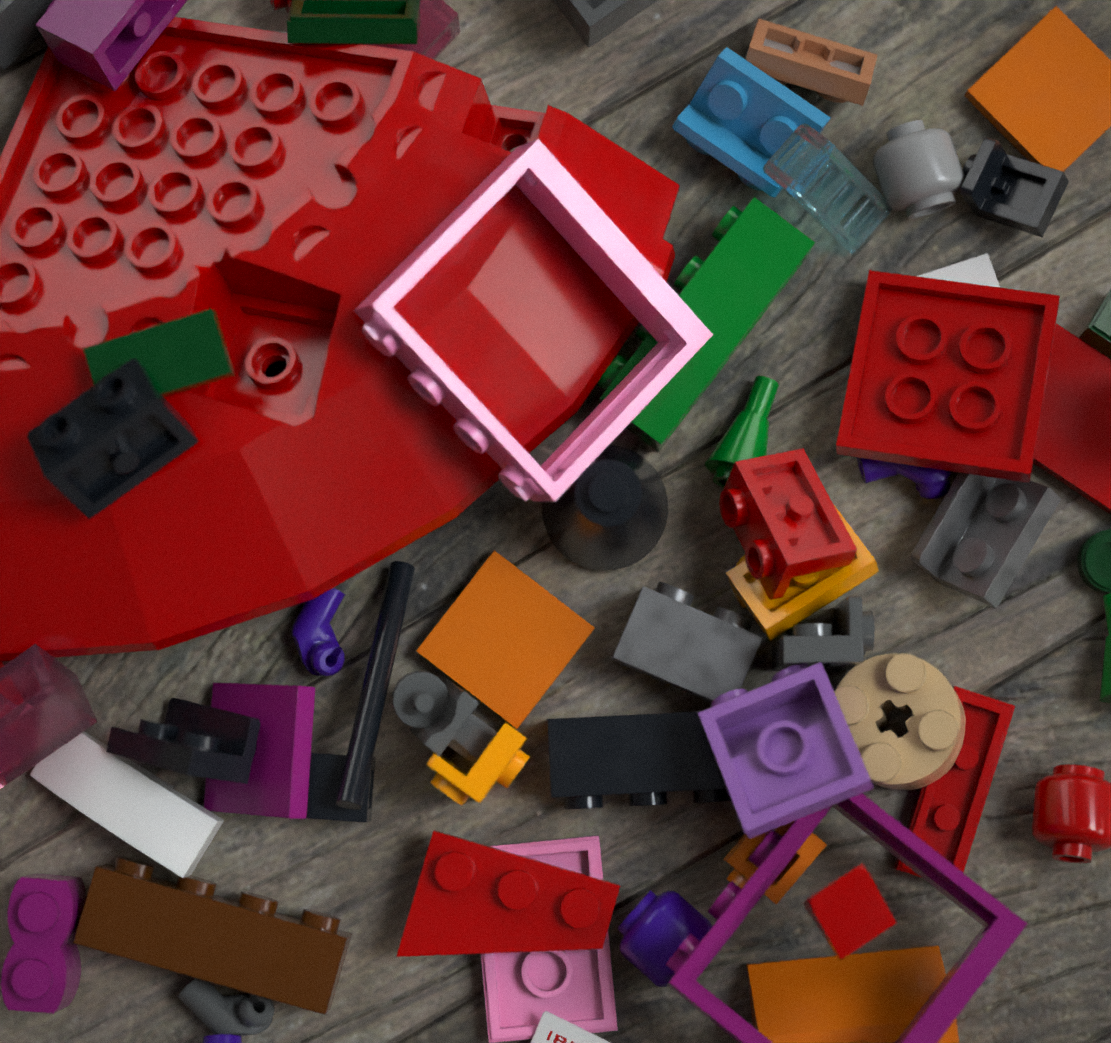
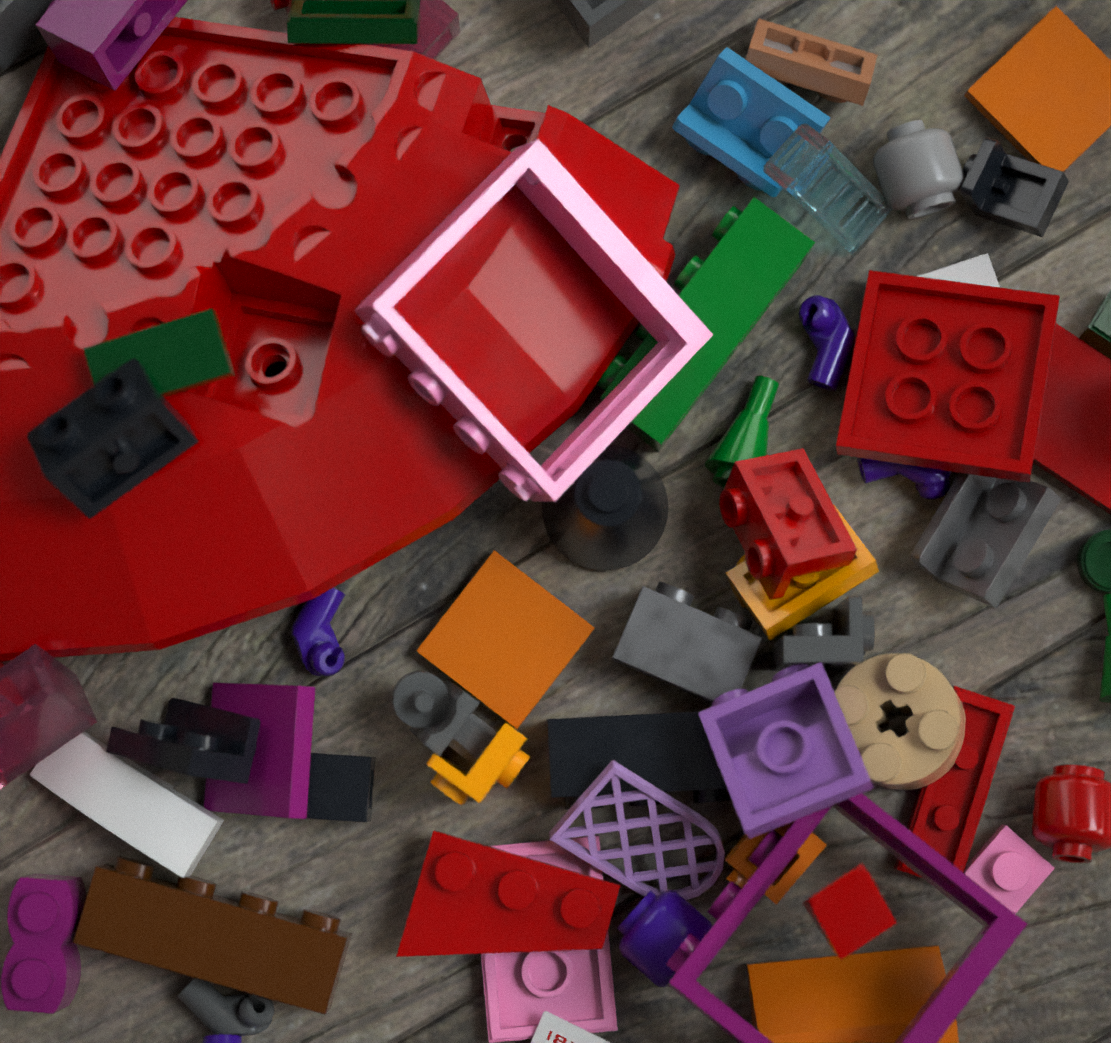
(375, 686): black bar -> none
(561, 835): none -> lavender window
(830, 336): none -> dark purple arm
(1008, 868): none -> bright pink plate

